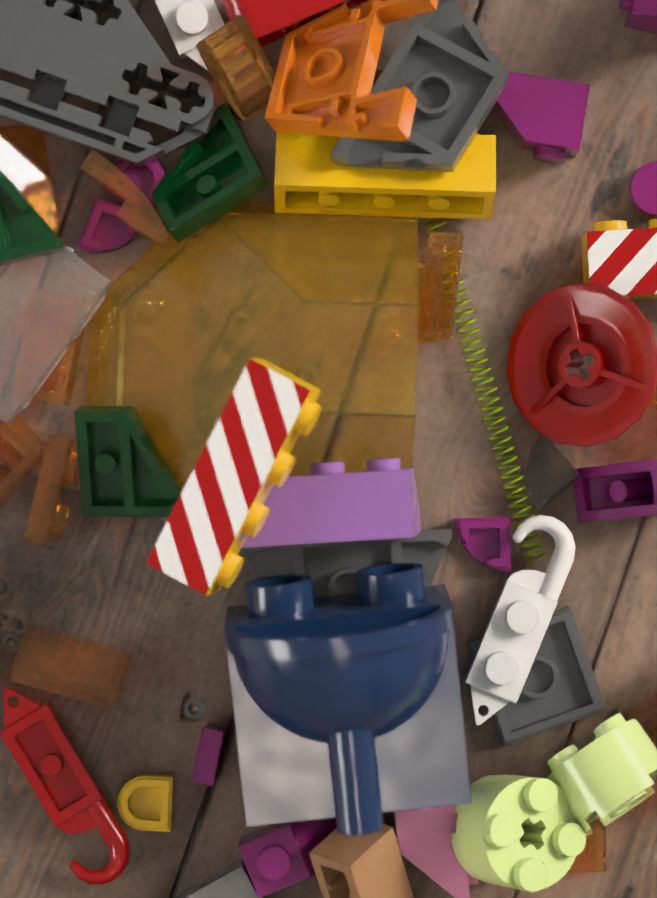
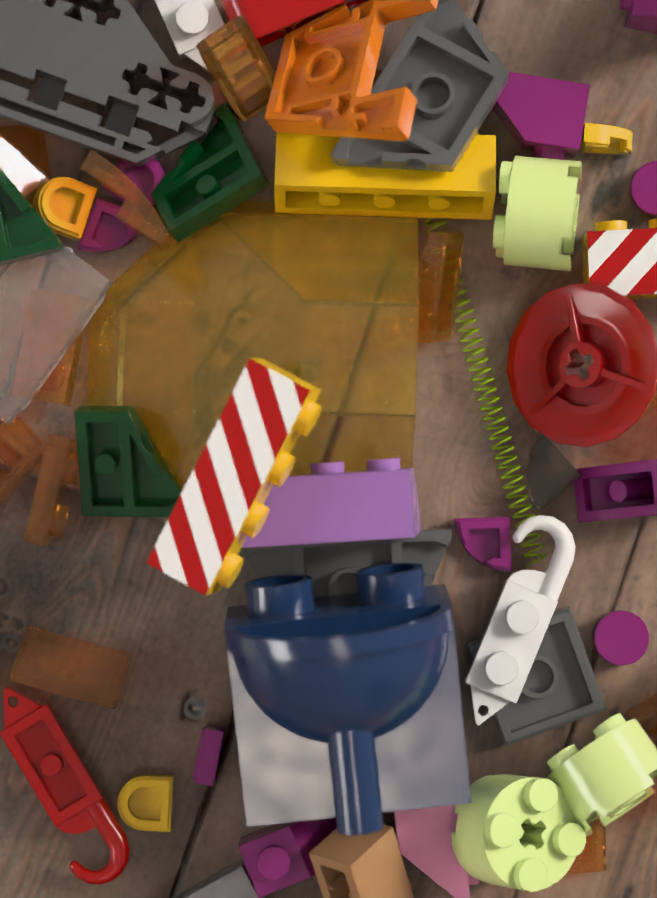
(65, 205): none -> yellow tile
(539, 212): none -> yellowish green brick
(606, 139): none -> yellow tile
(620, 637): none -> magenta tile

